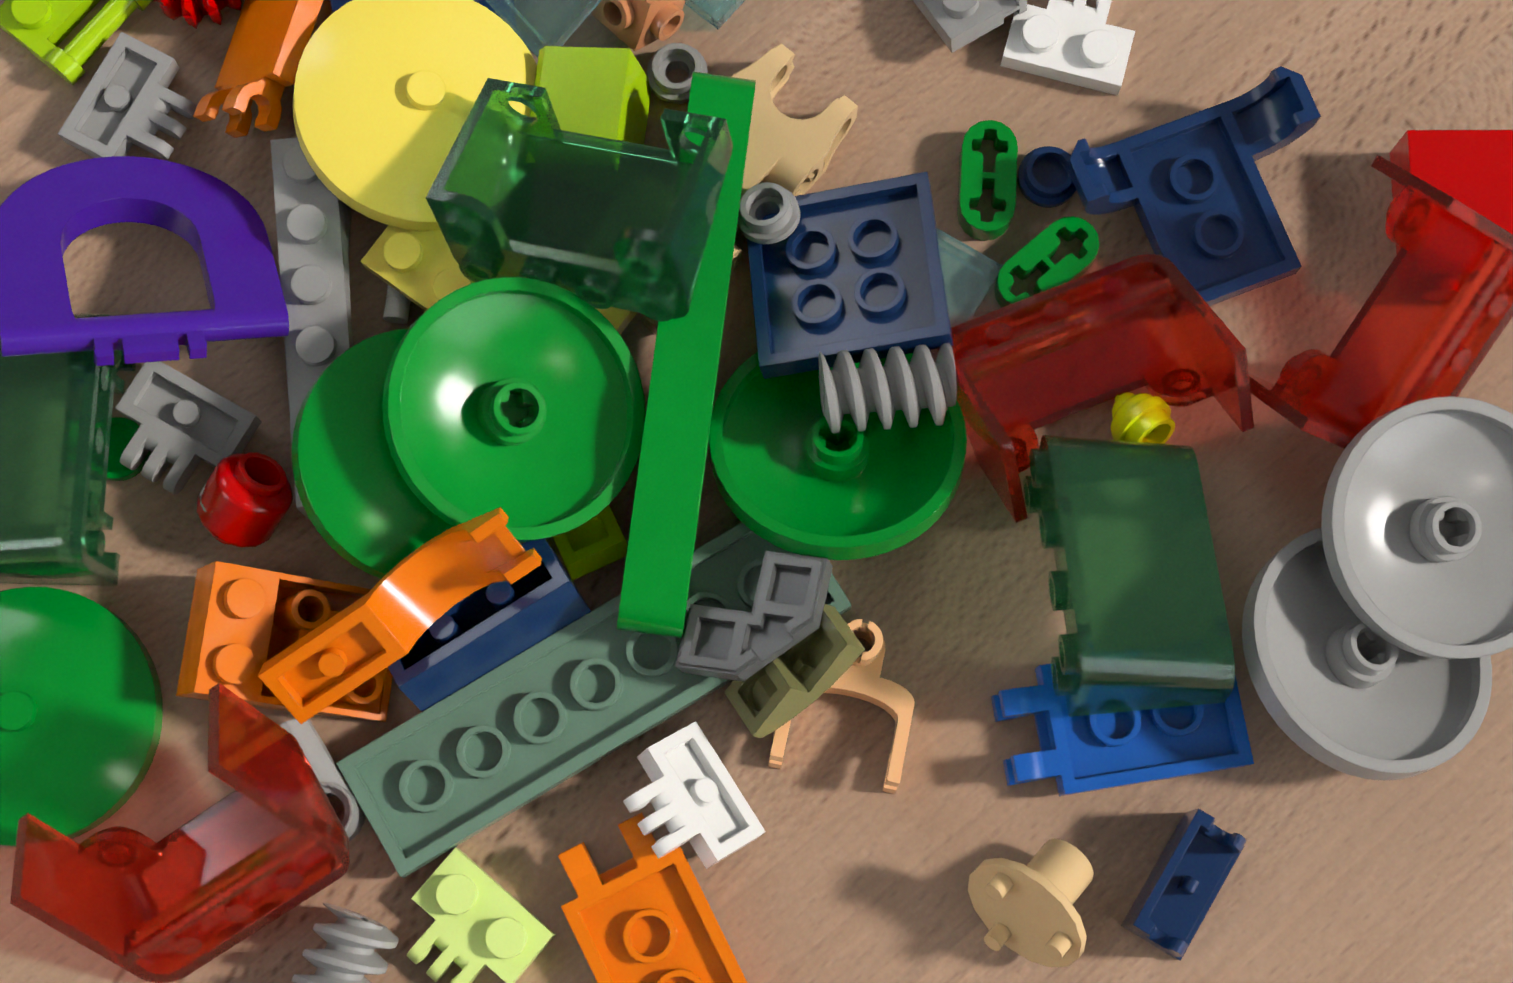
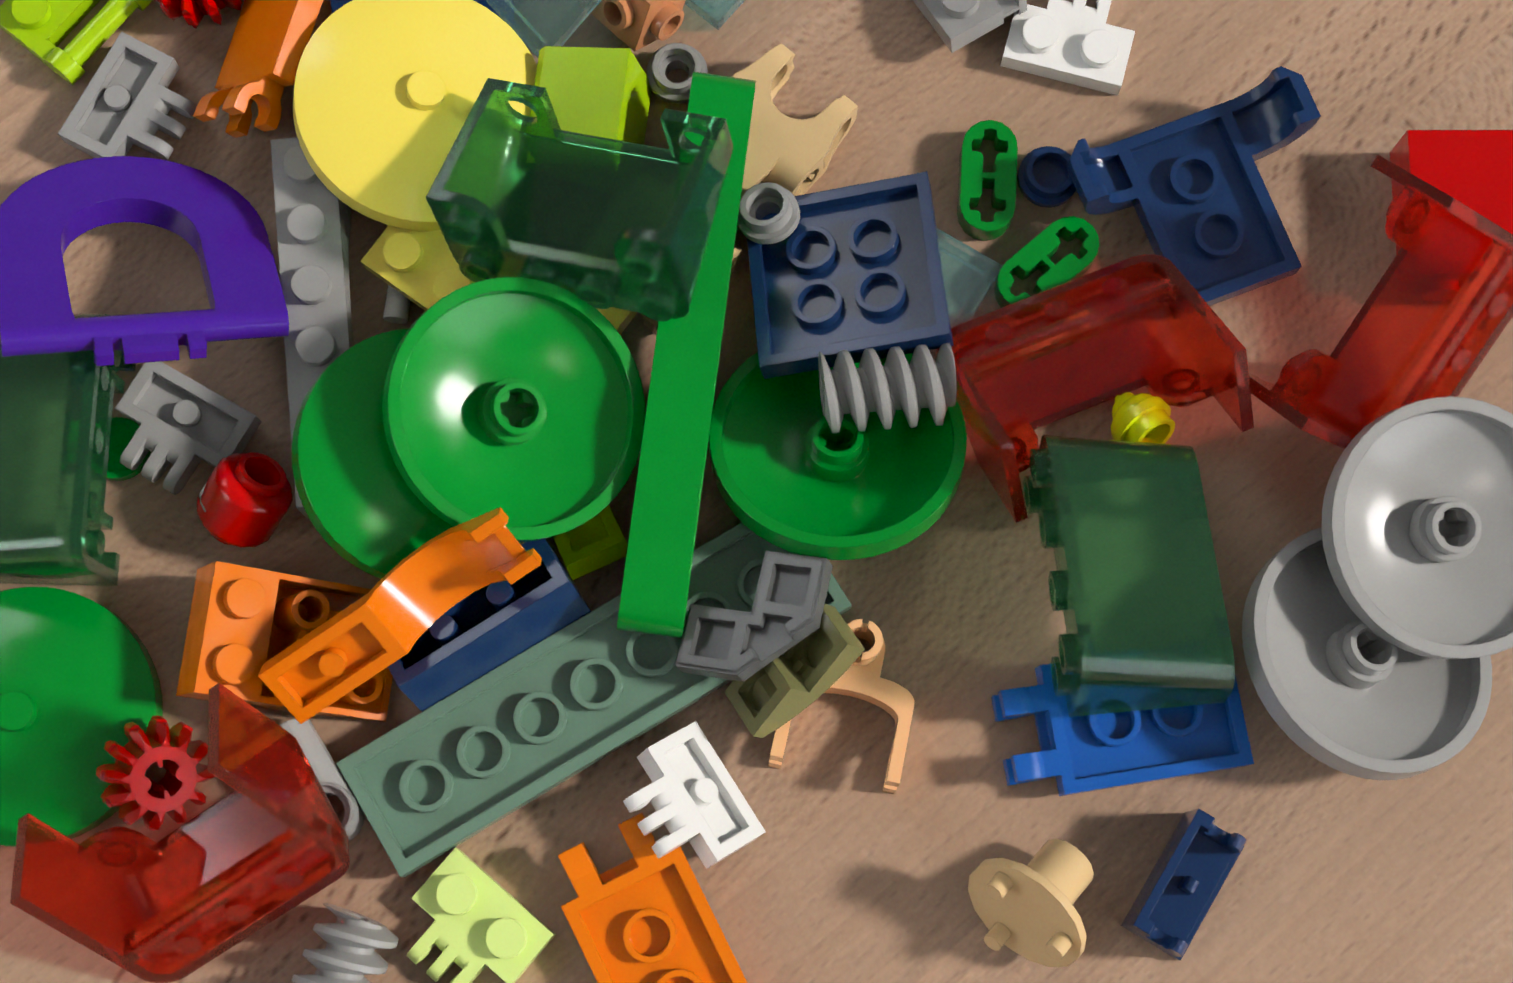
(143, 795): none -> red gear

